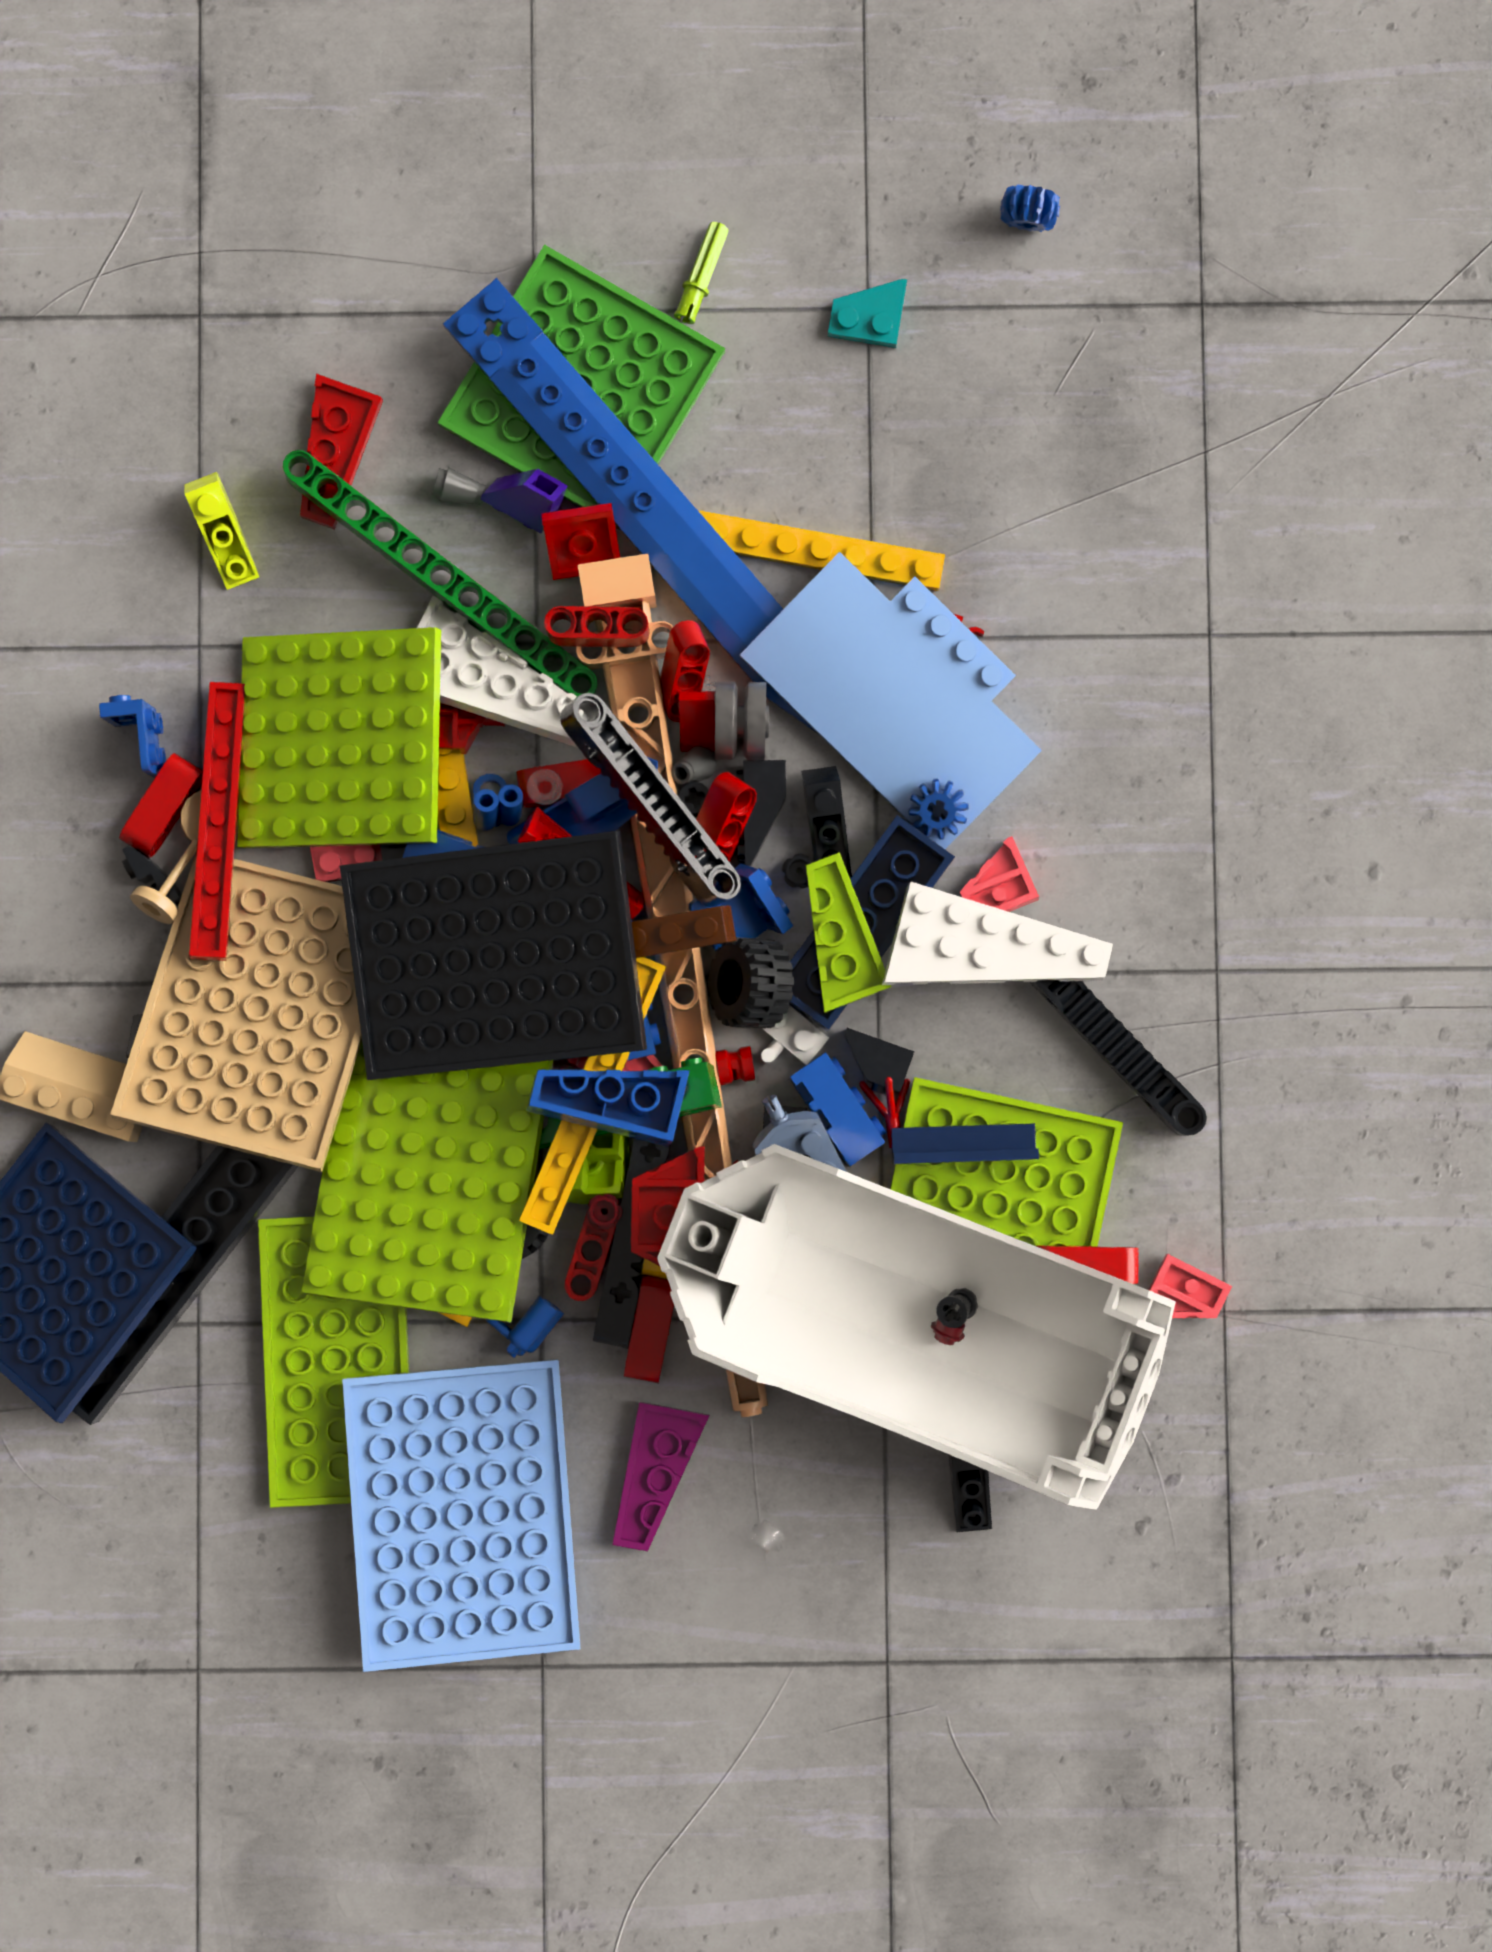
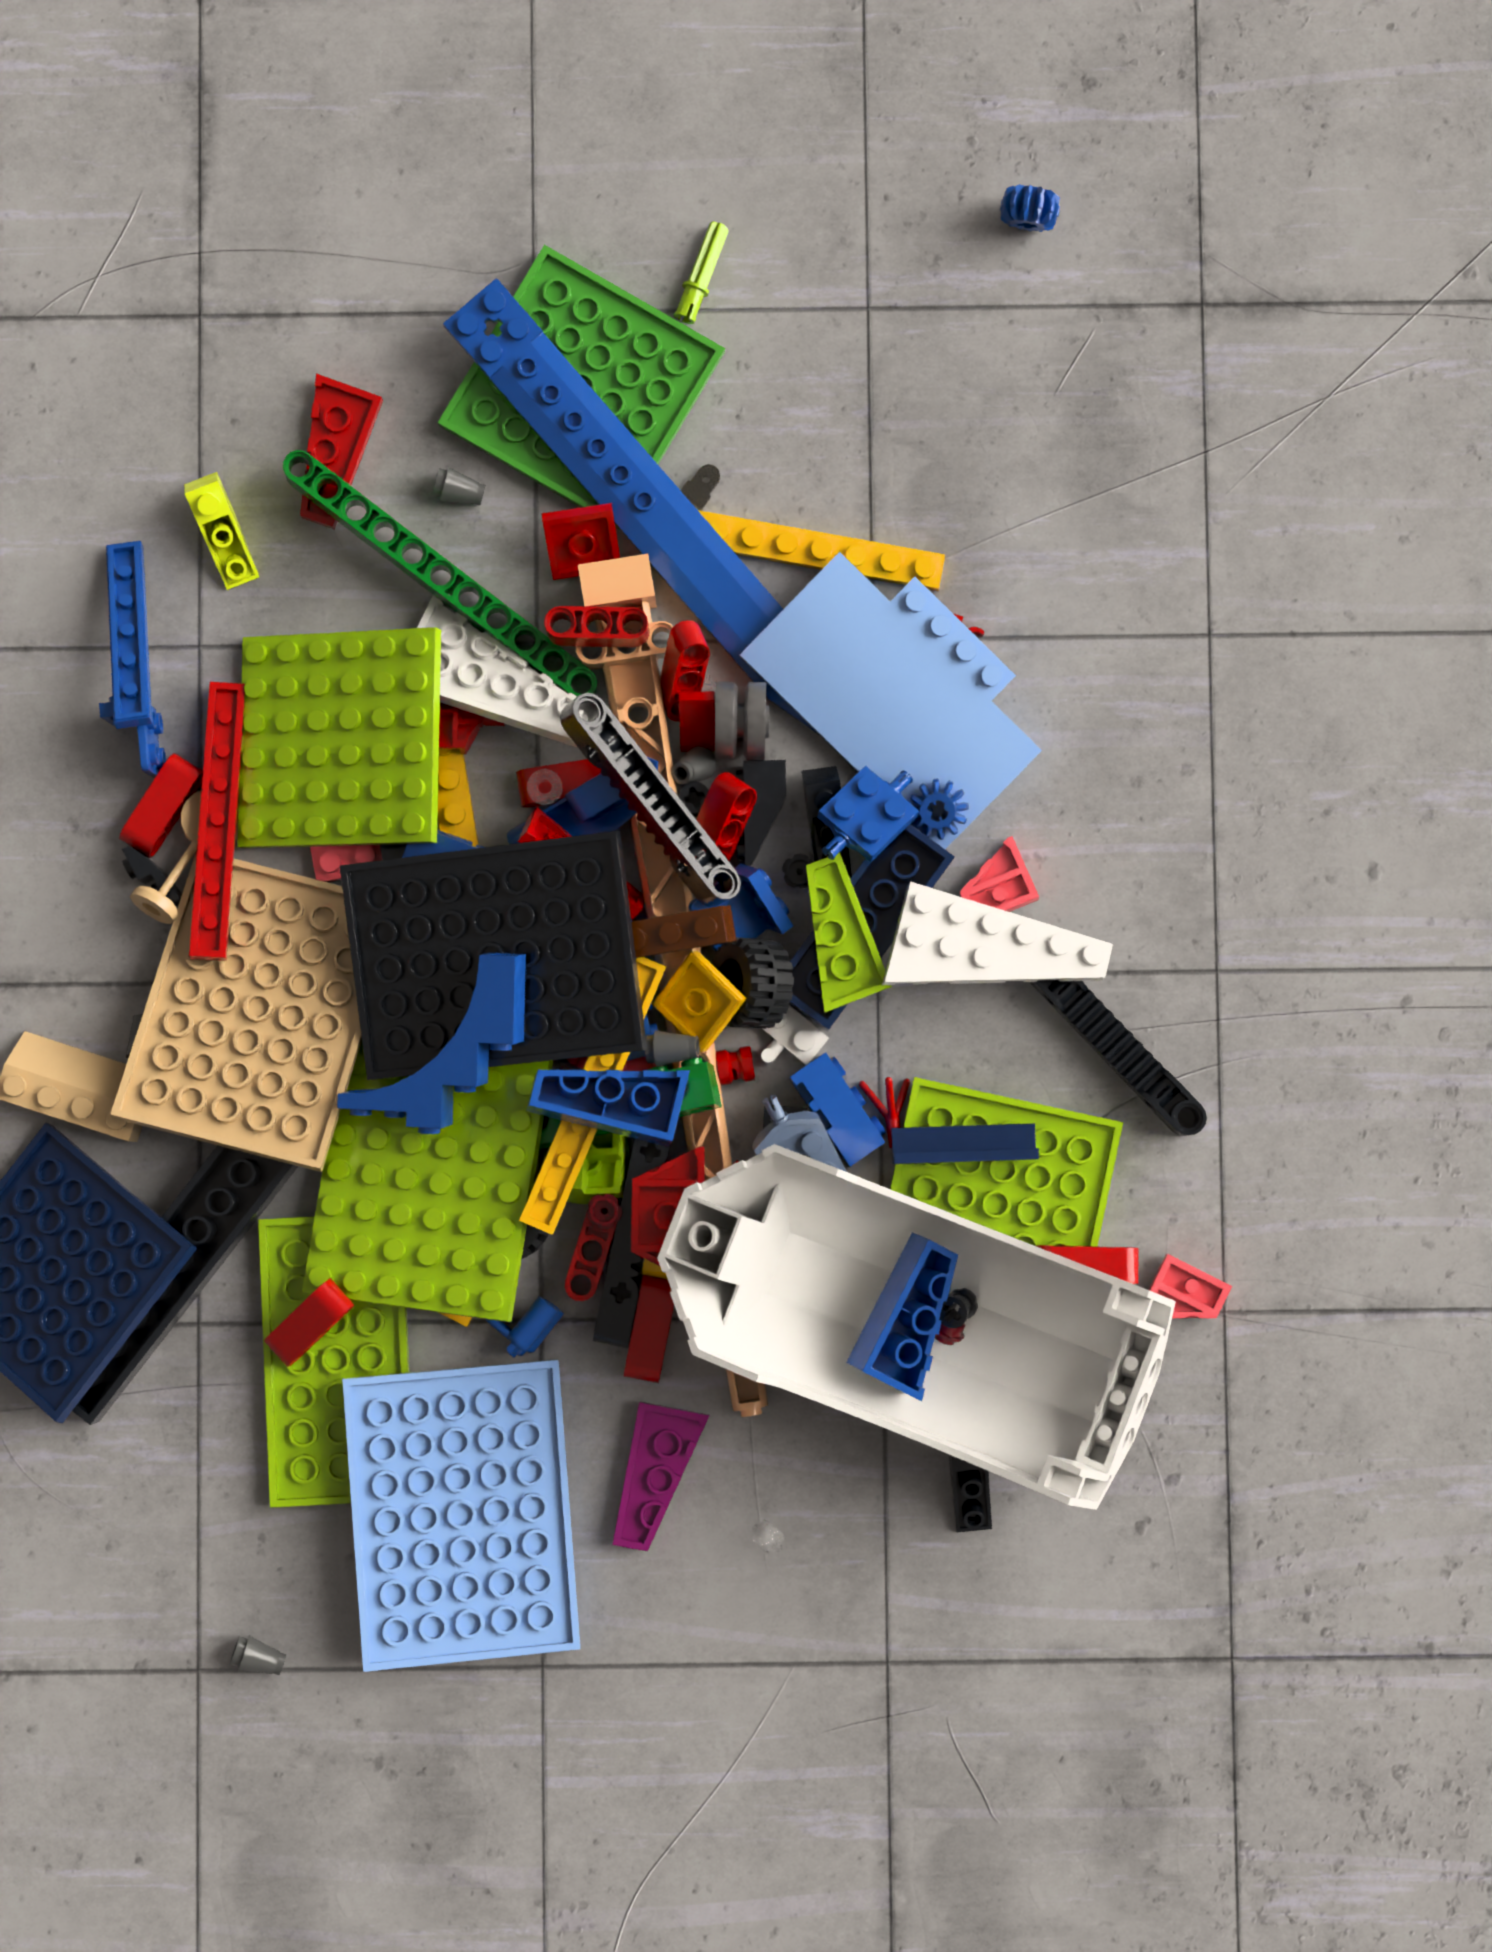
(128, 635): none -> blue tile
(257, 1657): none -> dark grey cone
(309, 1322): none -> red beam
(492, 1019): none -> blue arch
(494, 809): blue piece -> none
(526, 496): dark purple slope -> none
(670, 1048): none -> dark grey cone
(699, 492): none -> clear smoke piece
(699, 1000): none -> yellow plate
(867, 814): none -> blue plate
(869, 315): teal wing -> none
(879, 1060): black slope -> none
(906, 1317): none -> blue wedge

